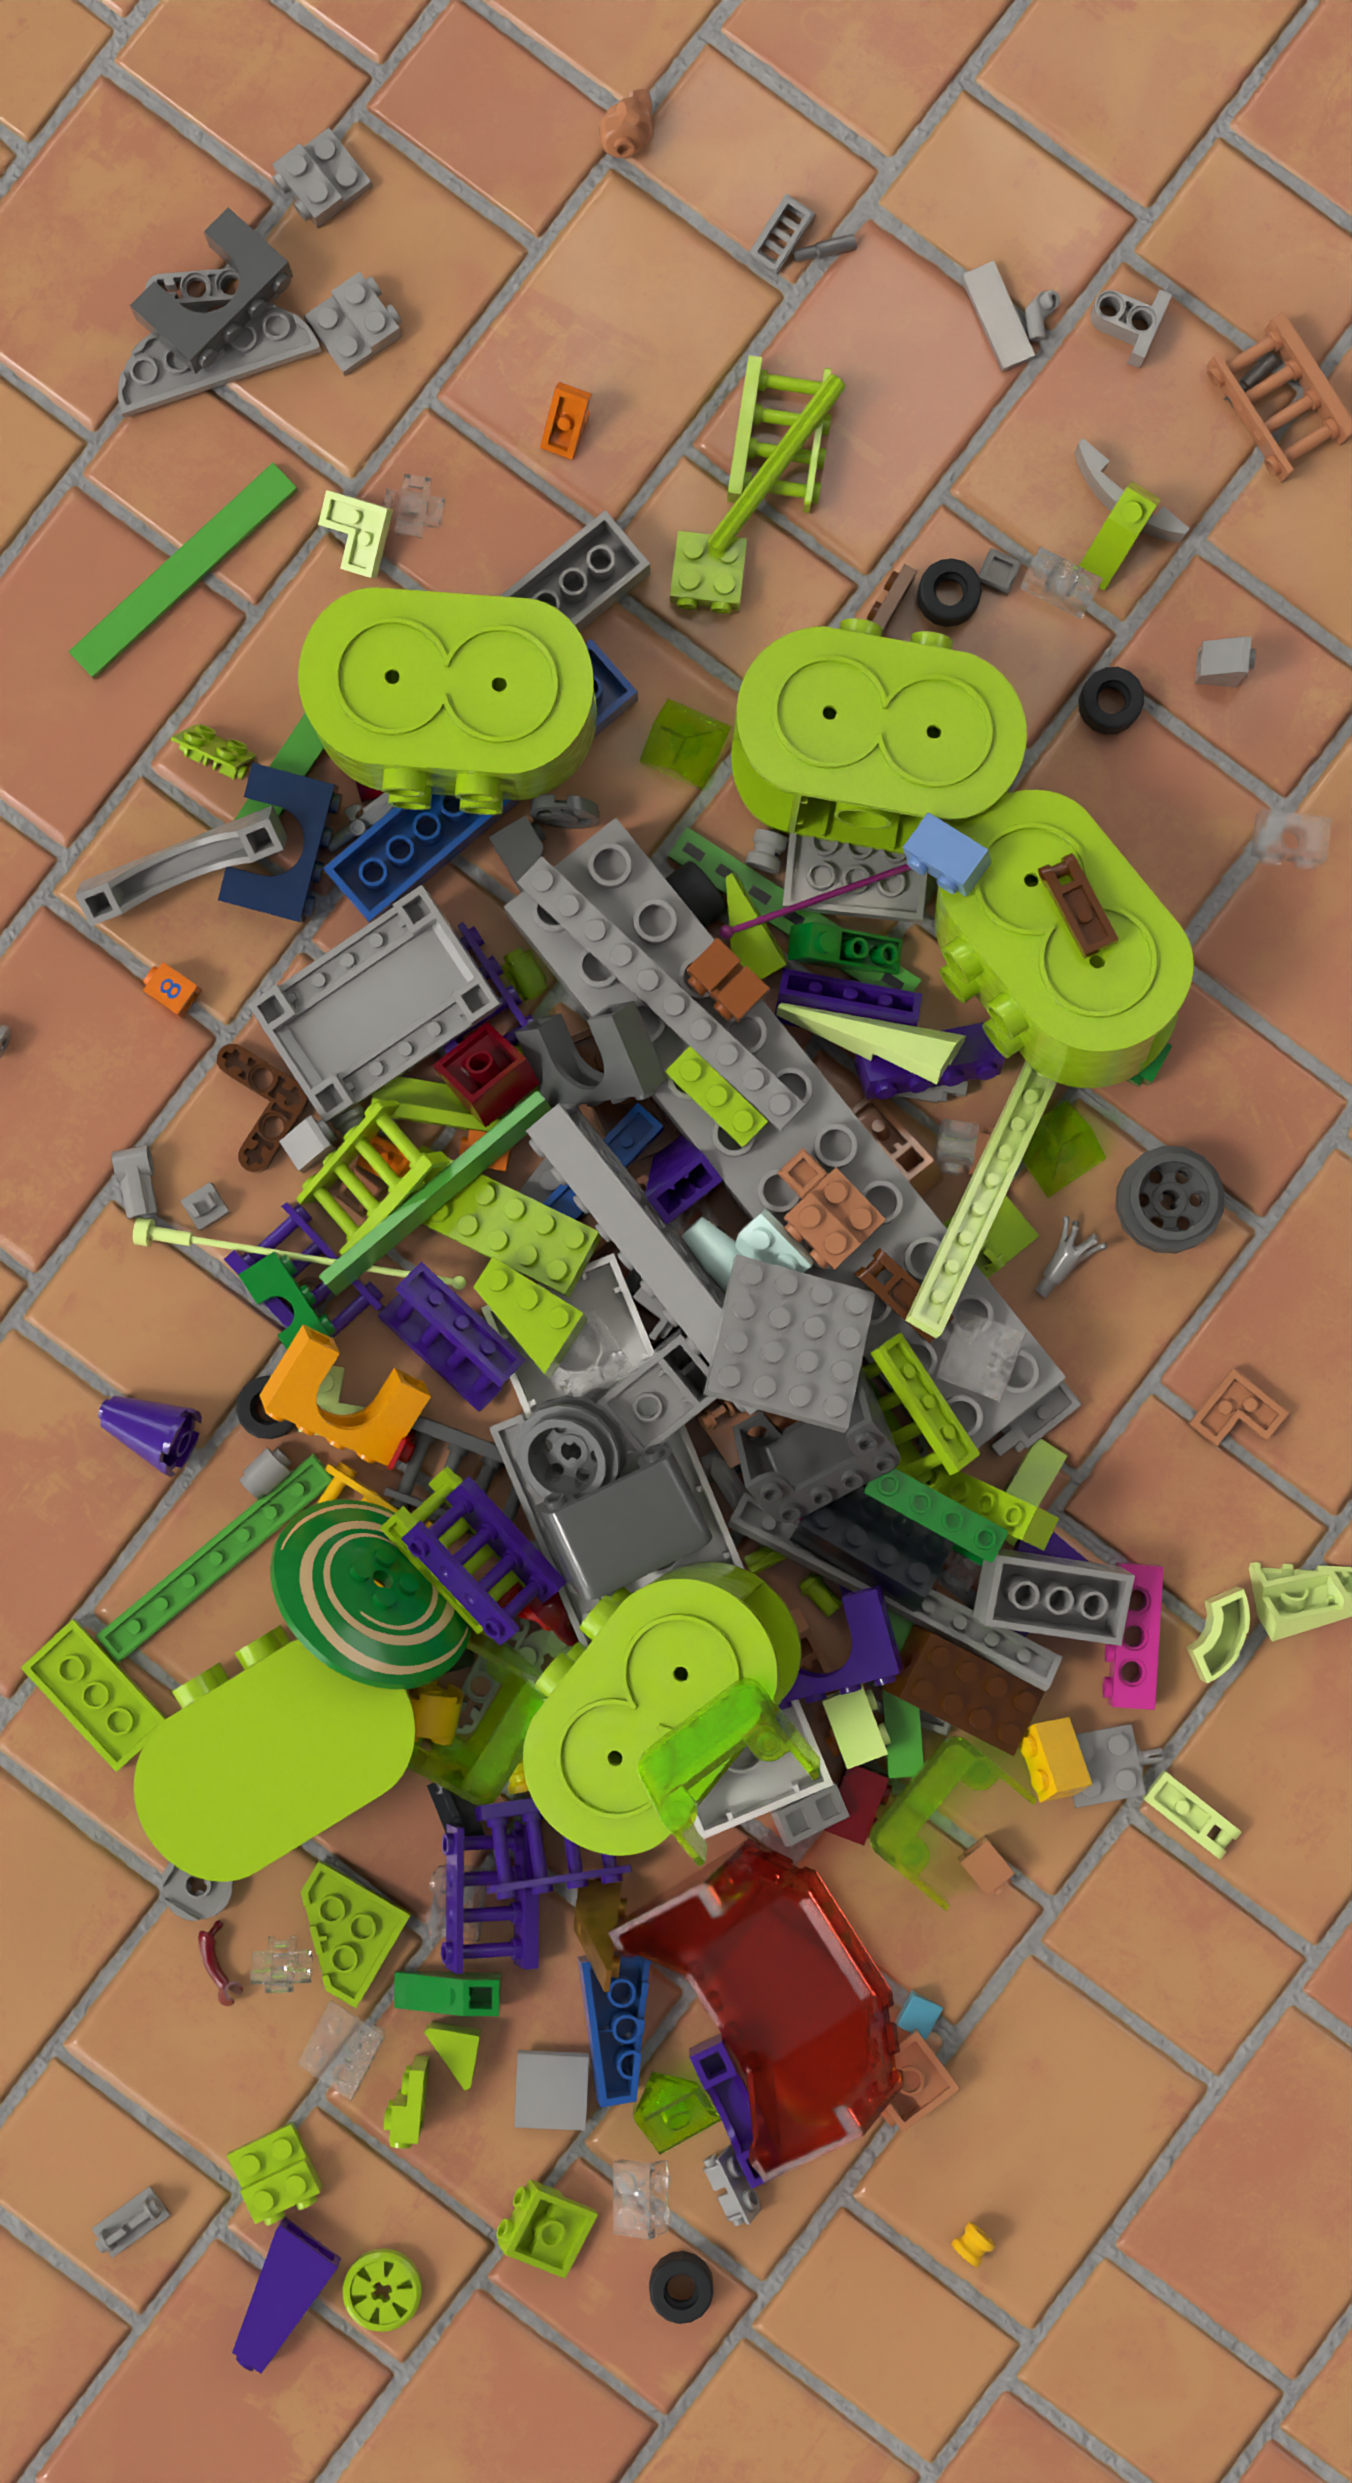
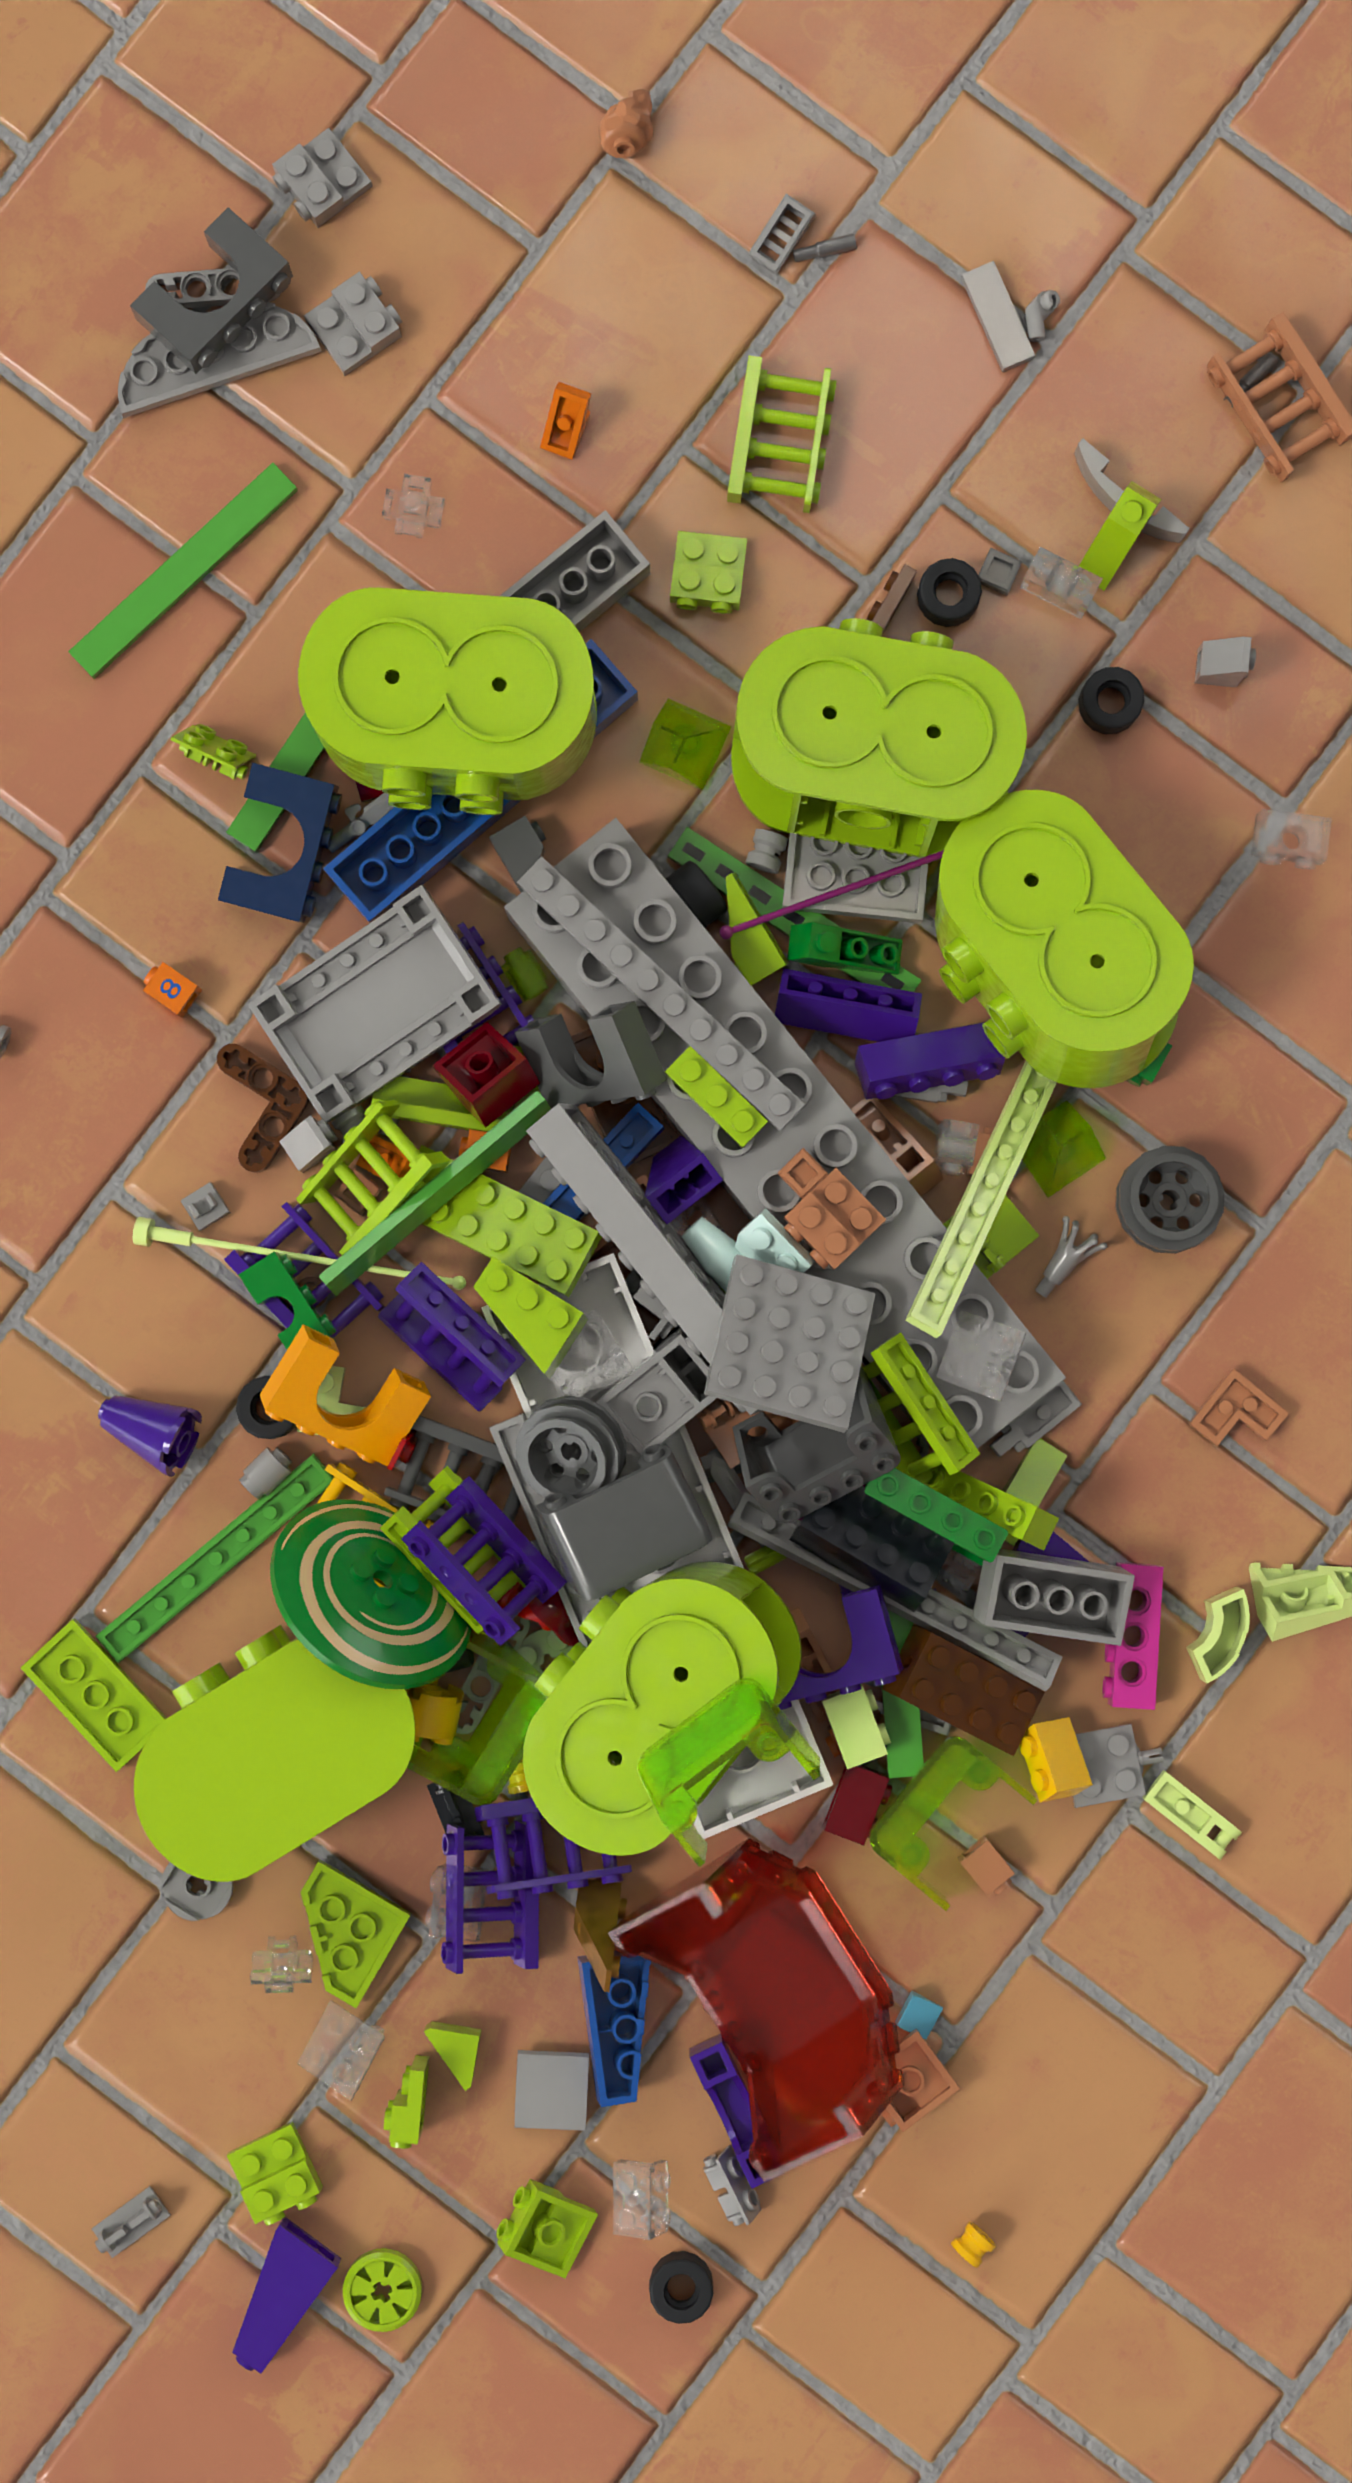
(135, 1171): light grey piece -> none
(209, 1957): dark red piece -> none
(222, 847): light grey arch -> none
(366, 530): yellowish green plate -> none
(449, 1992): green slope -> none
(568, 814): dark grey piece -> none
(673, 2111): clear neon green slope -> none
(726, 981): dark orange piece -> none
(776, 463): lime axle -> none
(809, 1815): light grey tile -> none
(820, 1593): lime pin -> none
(897, 1292): reddish brown plate -> none
(909, 1047): yellowish green wedge -> none
(946, 855): medium blue brick -> none
(1079, 906): reddish brown plate -> none
(1126, 311): light grey tile -> none

